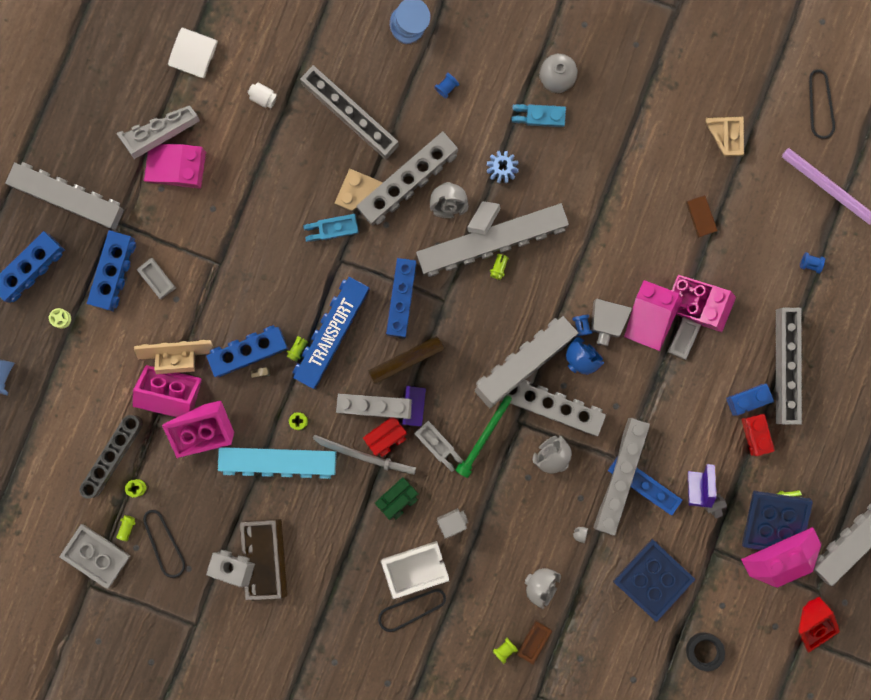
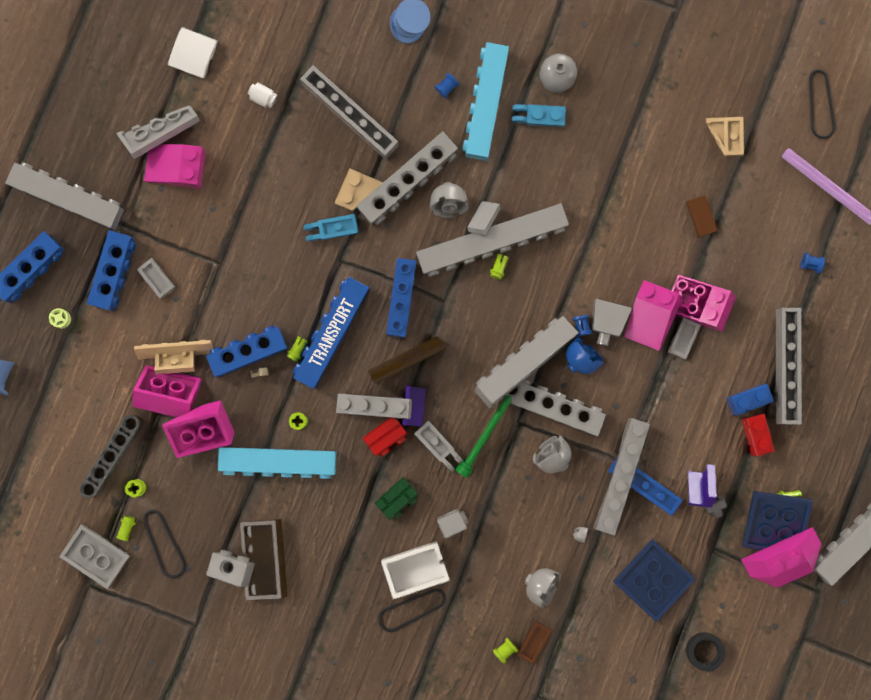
(386, 463): light grey sword -> none
(487, 100): none -> medium azure brick
(510, 167): light blue gear -> none
(817, 624): red slope -> none

